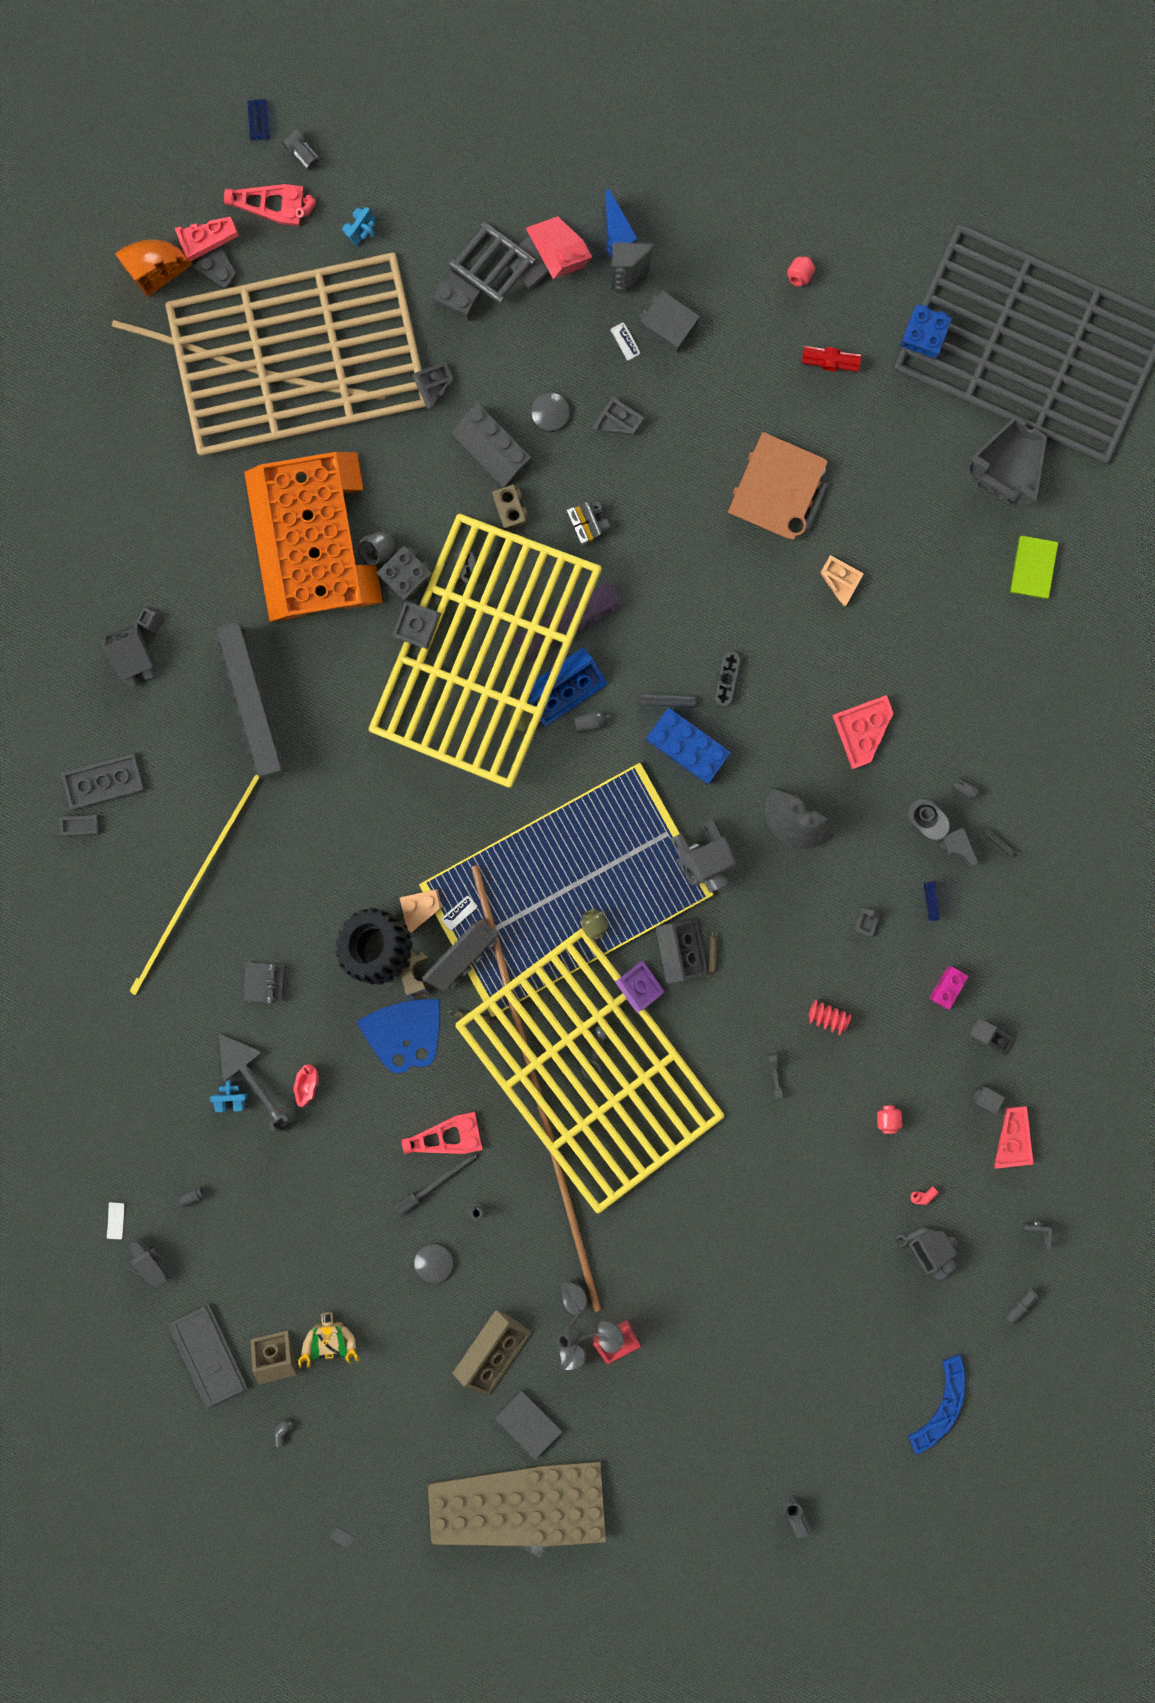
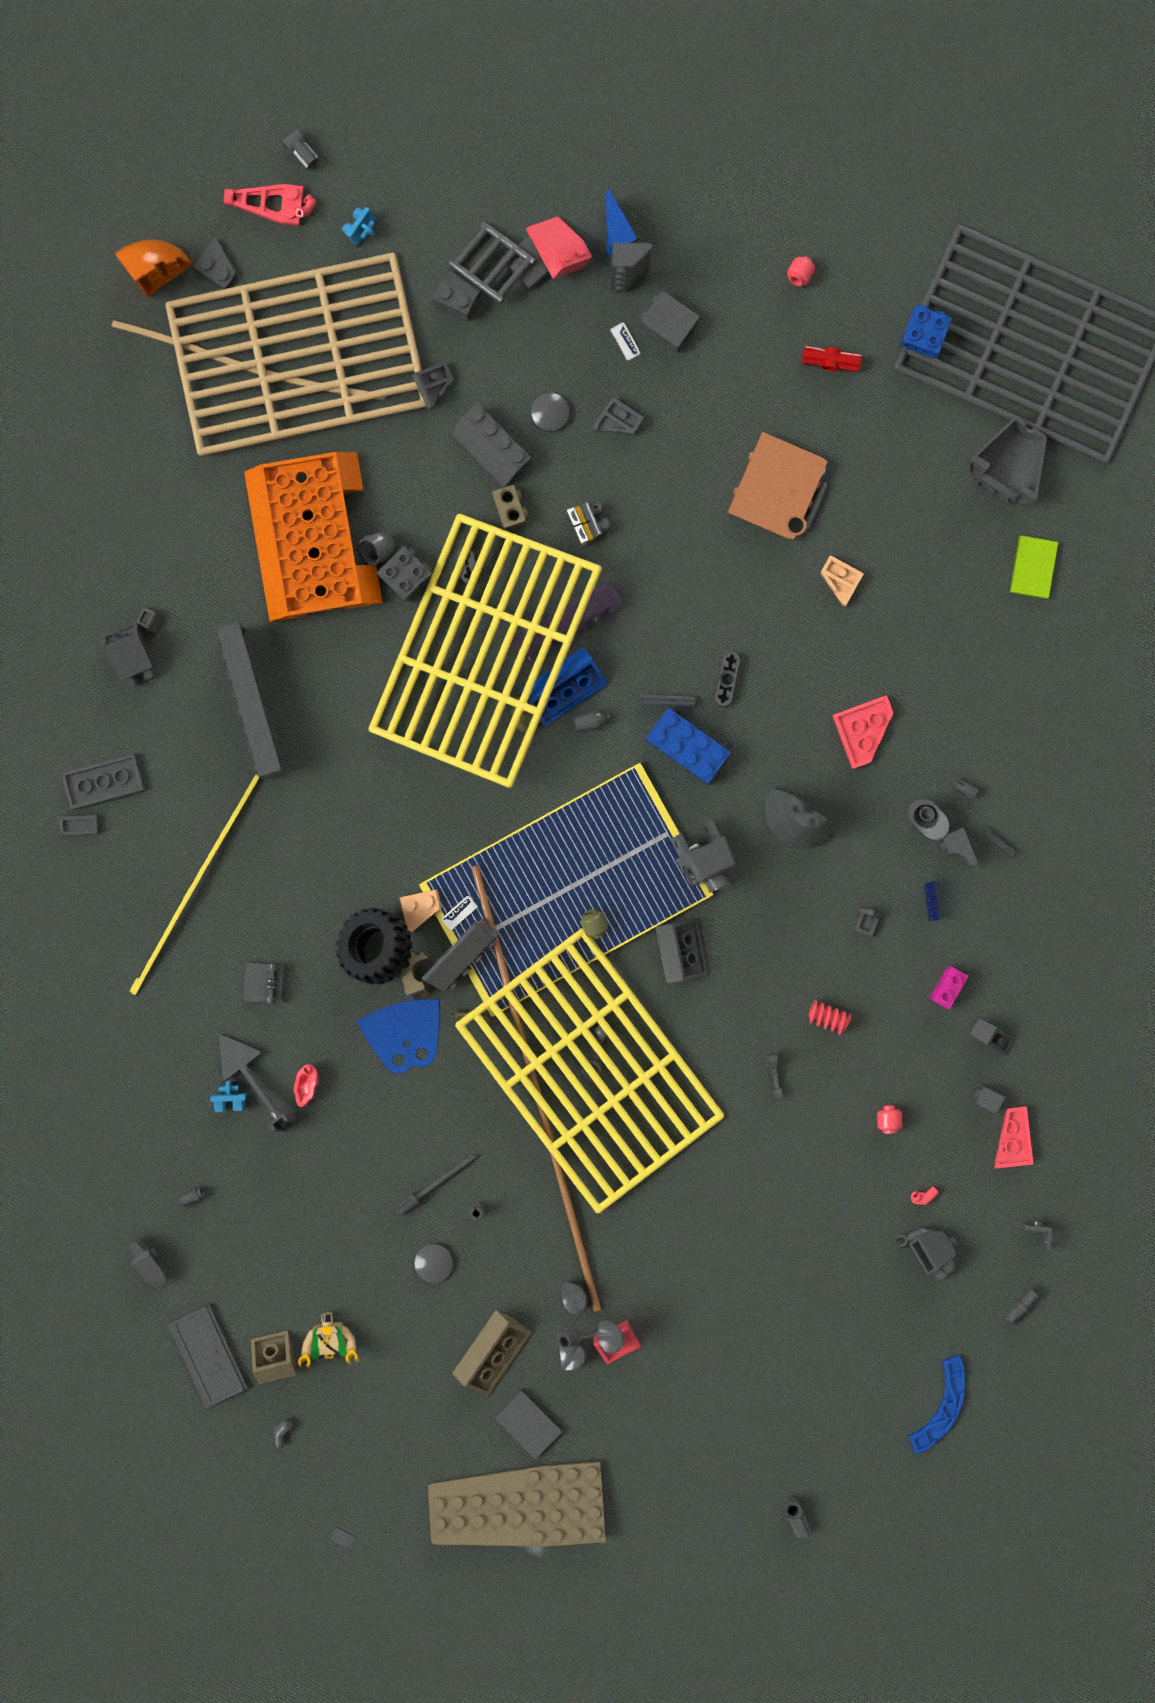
(115, 1220): white sticker -> none
(203, 238): coral wing -> none
(260, 135): clear blue tile -> none
(416, 625): dark grey plate -> none
(468, 1133): coral plate -> none
(639, 986): medium lavender plate -> none
(713, 954): dark tan piece -> none

